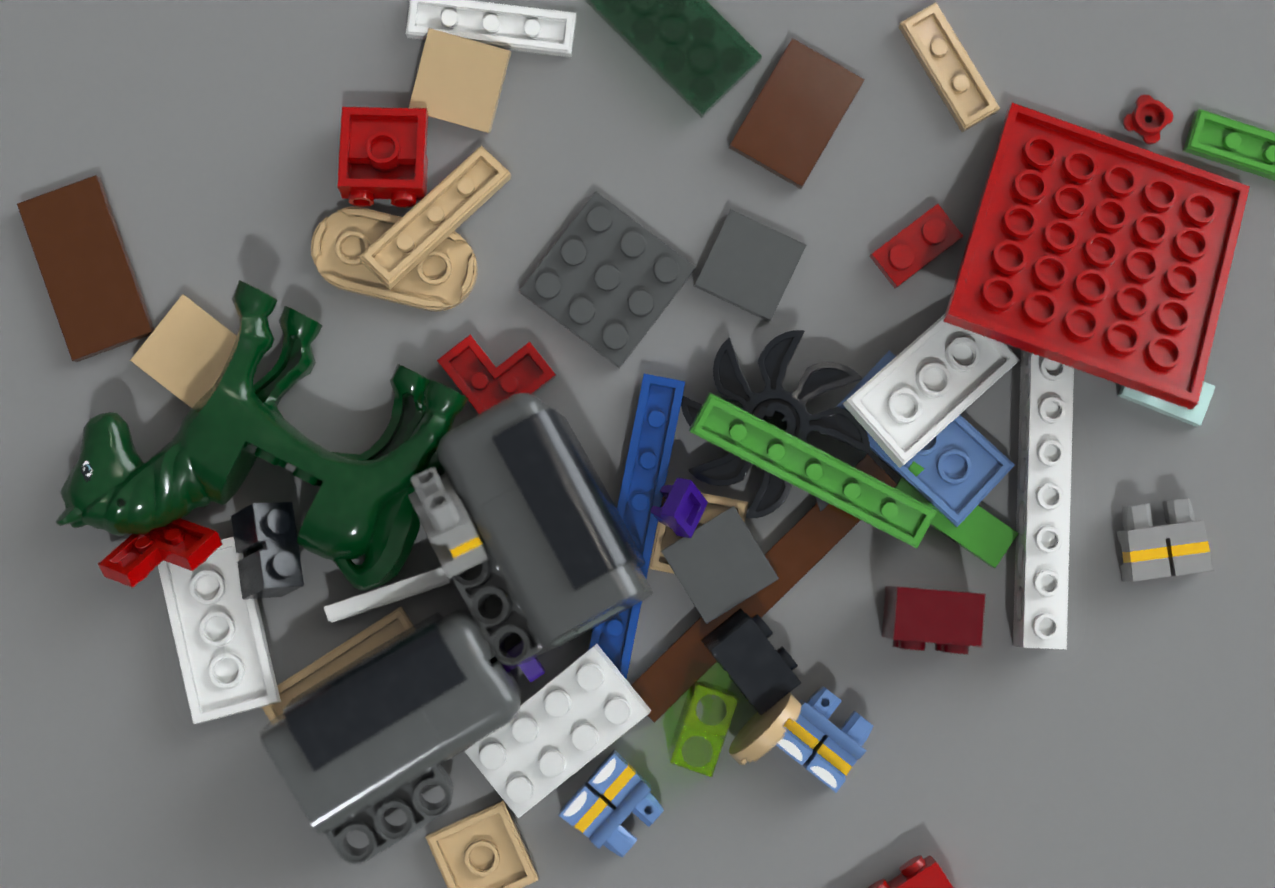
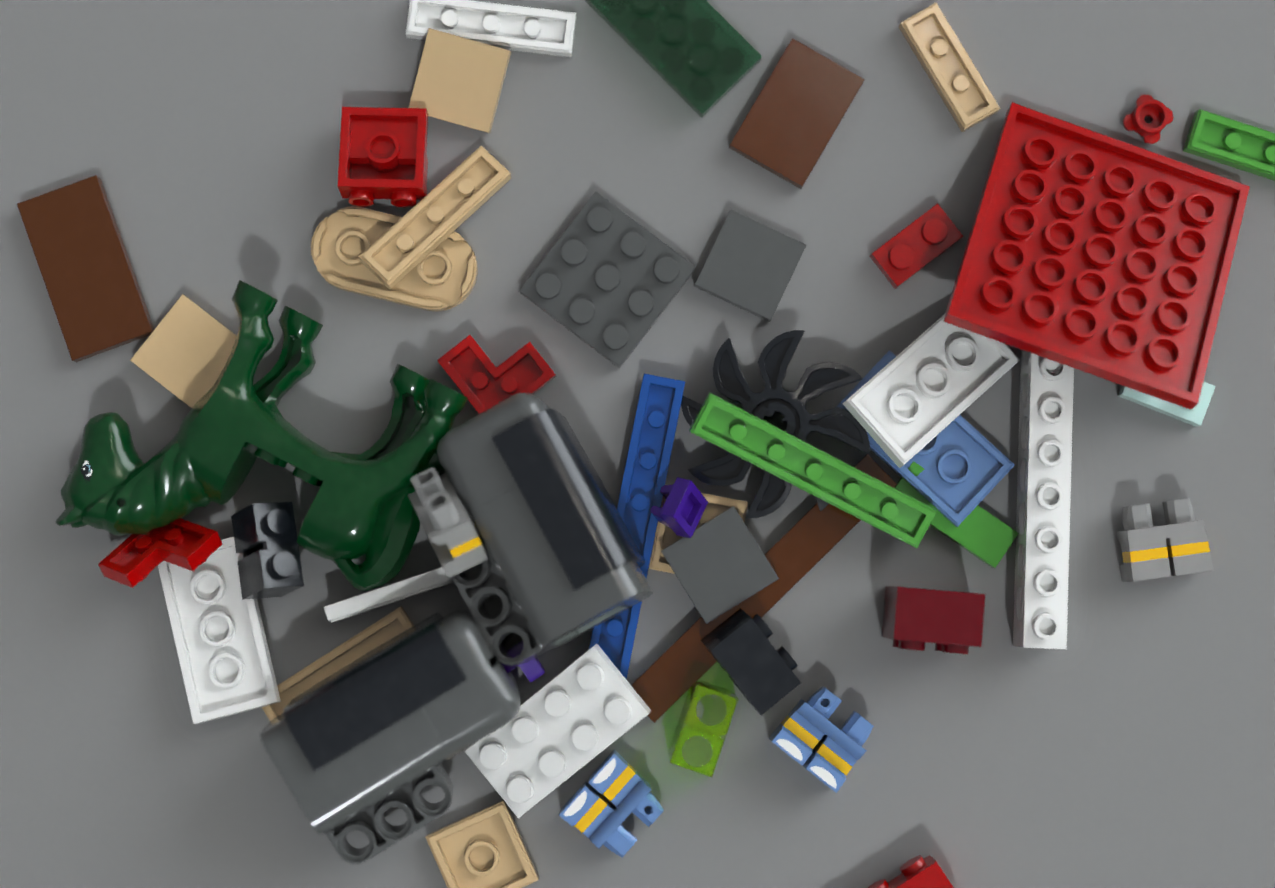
(764, 730): tan tile -> none

